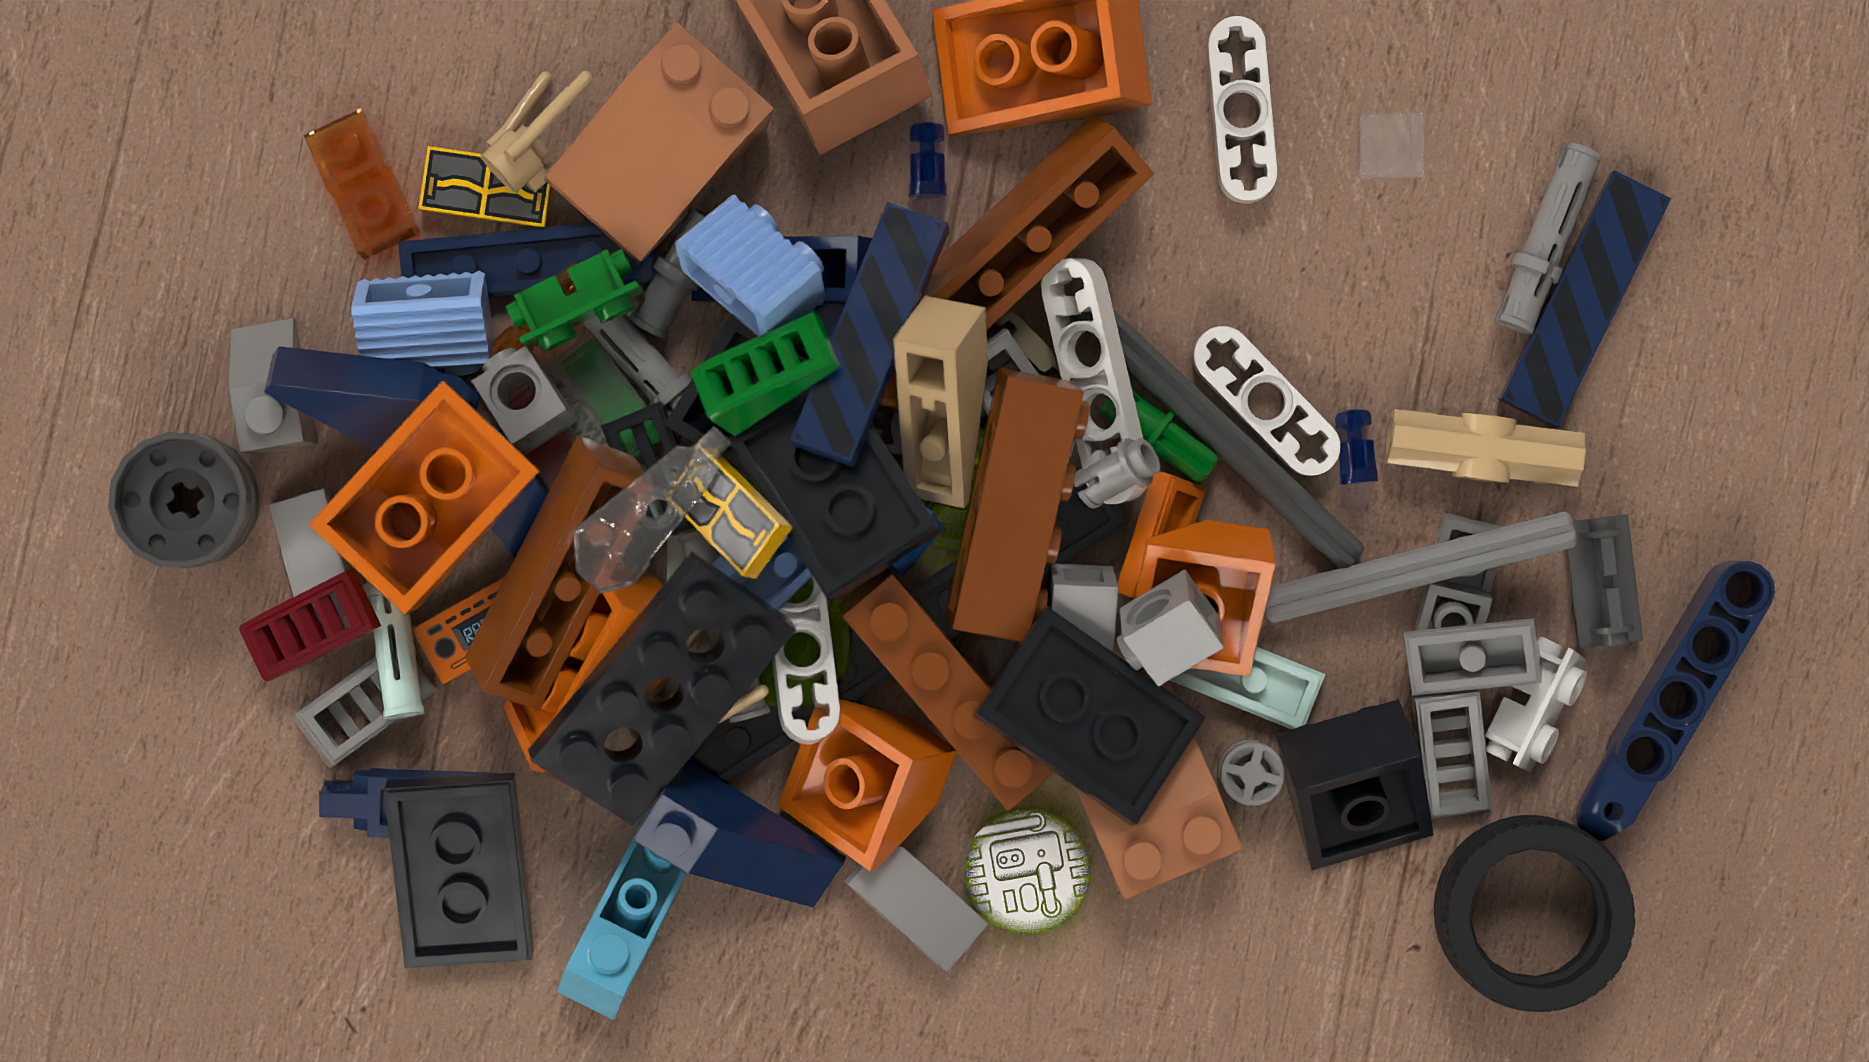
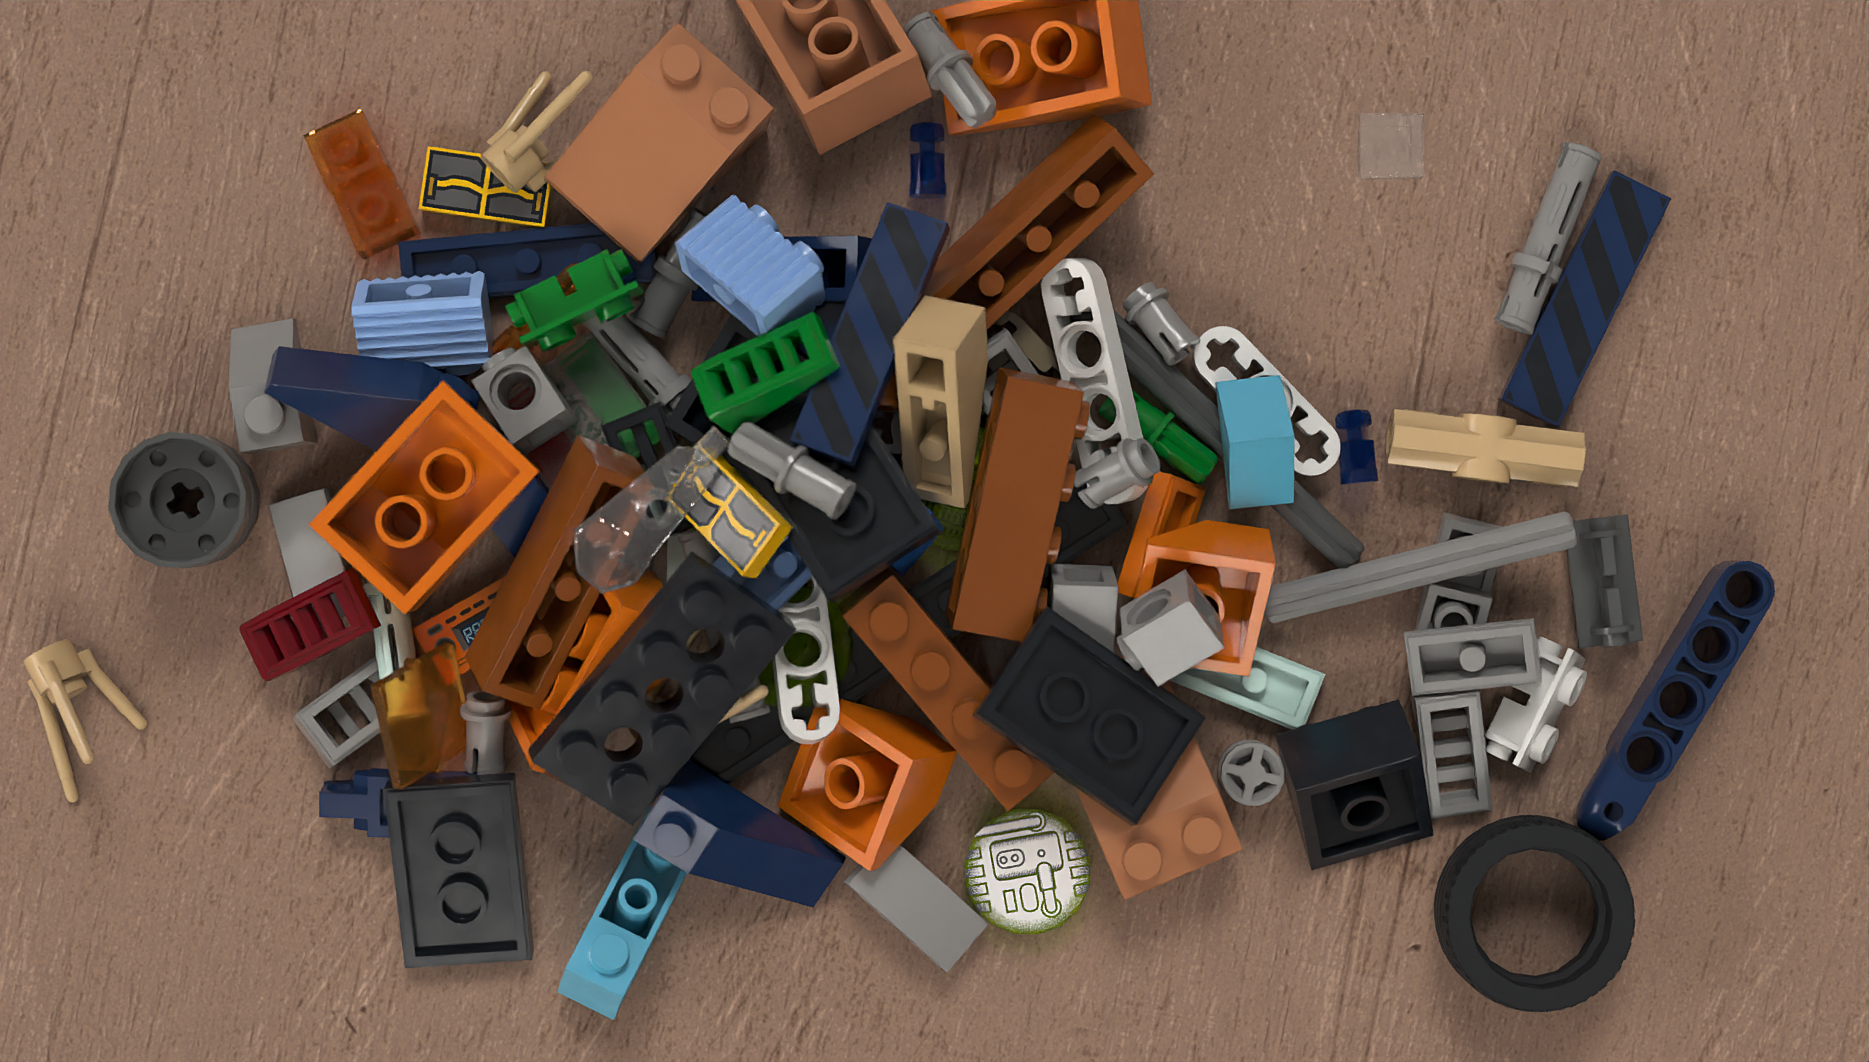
(55, 679): none -> tan plant
(421, 715): none -> clear orange piece
(485, 725): none -> light grey pin
(791, 469): none -> light grey axle
(950, 70): none -> light grey axle
(1160, 322): none -> light grey pin
(1252, 61): white beam -> none
(1256, 442): none -> medium azure slope

